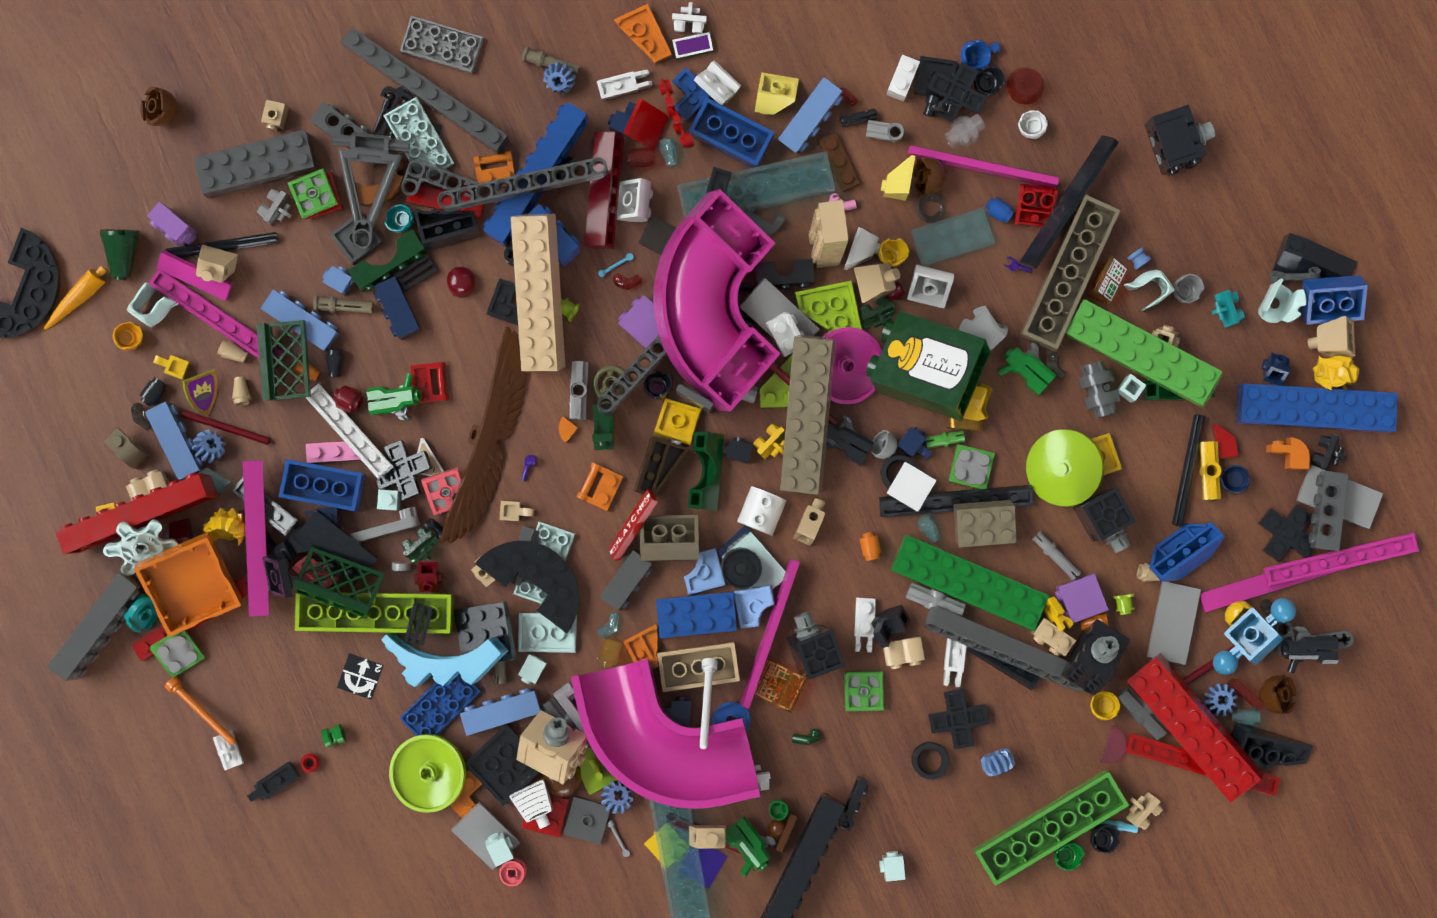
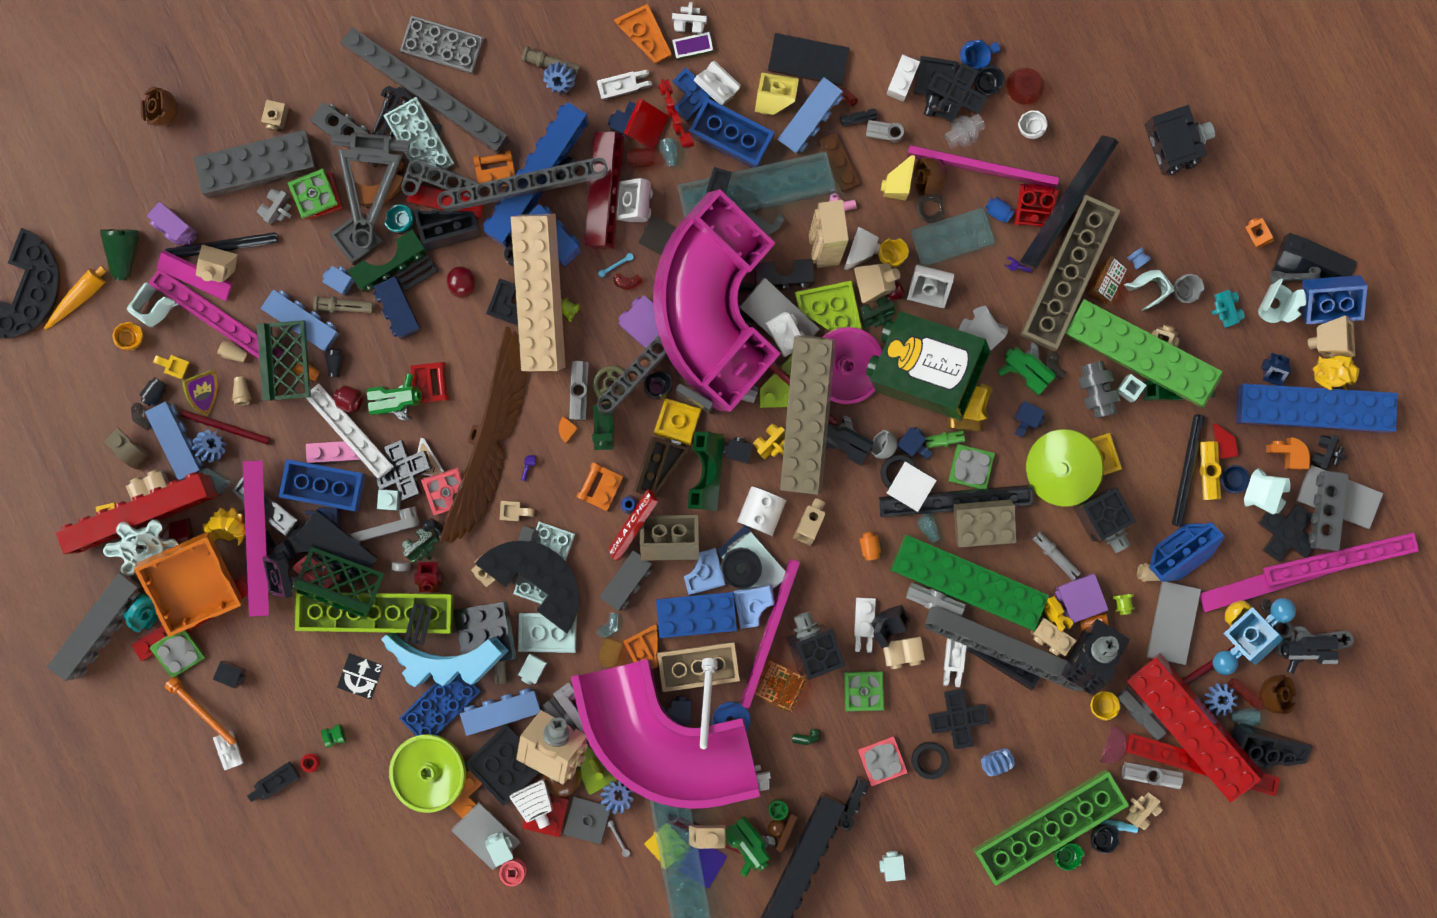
(230, 674): none -> black brick
(634, 500): none -> blue cone
(808, 59): none -> black tile
(882, 761): none -> light grey piece
(1028, 416): none -> dark blue brick
(1163, 776): none -> light grey piece
(1263, 240): none -> orange brick
(1266, 491): none -> light aqua piece

